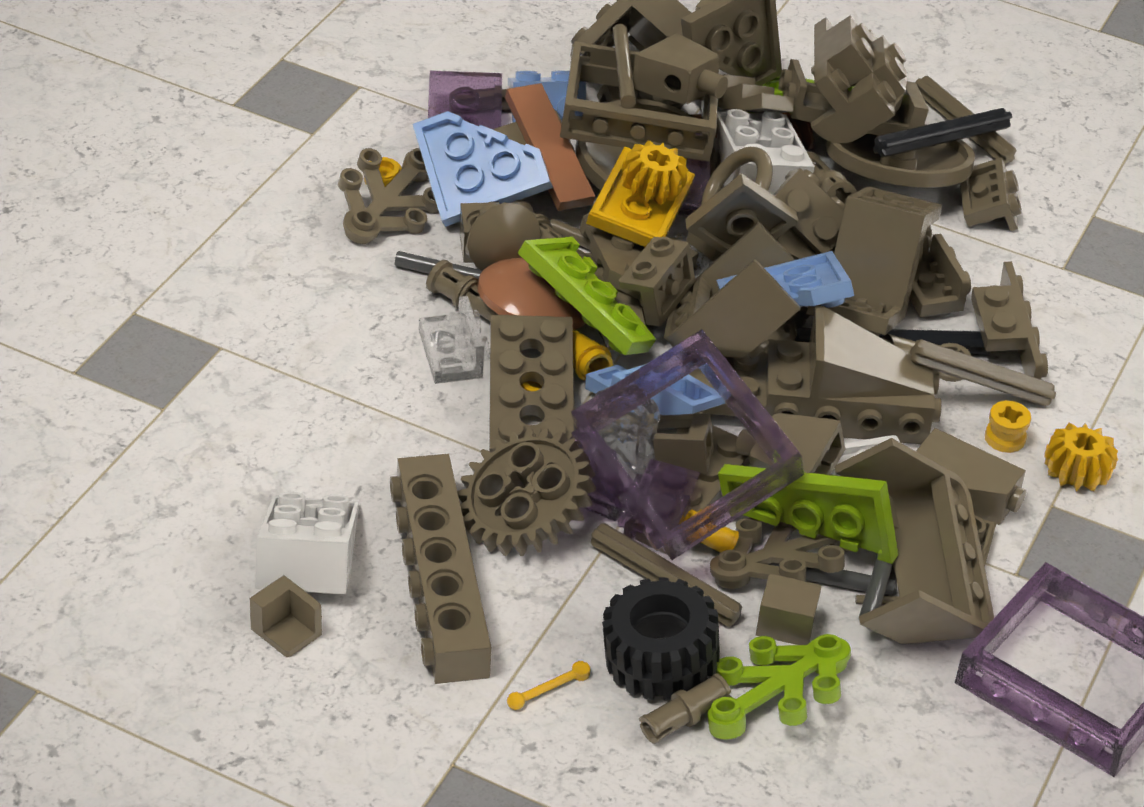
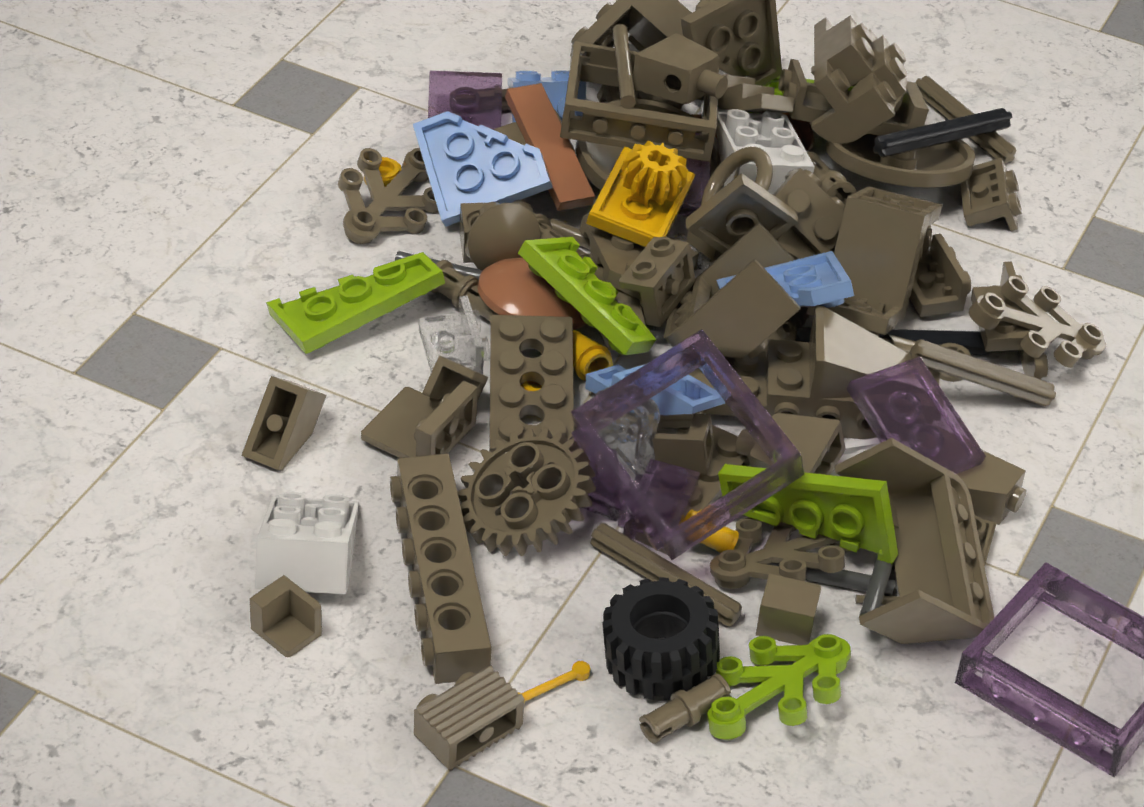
(283, 422): none -> dark tan slope
(331, 313): none -> lime wing
(422, 425): none -> dark tan bracket
(448, 375): none -> dark tan panel
(468, 716): none -> dark tan brick
(913, 409): none -> clear purple tile
(1007, 426): yellow wheel -> none
(1080, 338): none -> dark tan plant
(1081, 456): yellow gear -> none

